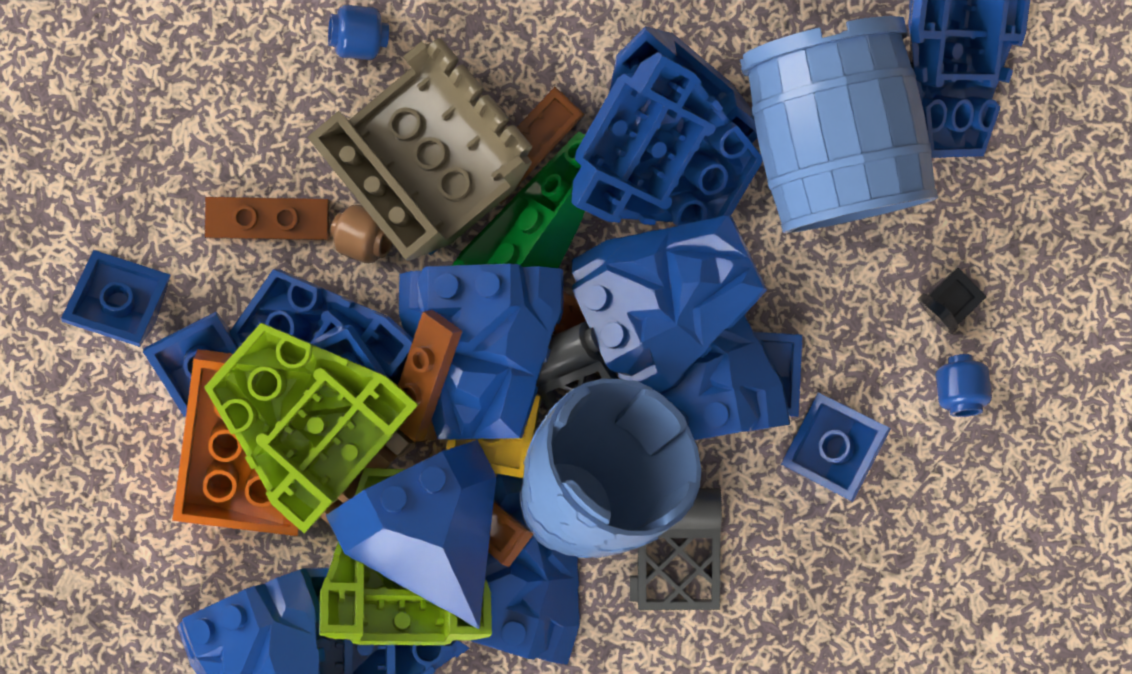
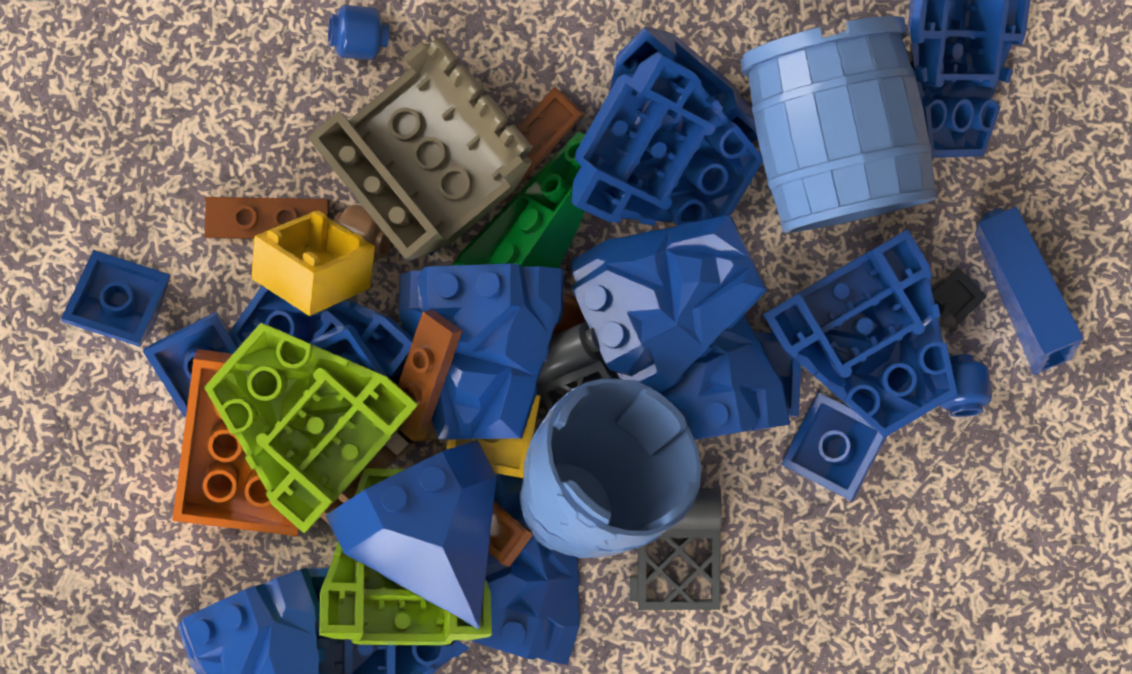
(312, 262): none -> yellow container
(872, 335): none -> blue wedge
(1027, 290): none -> blue slope

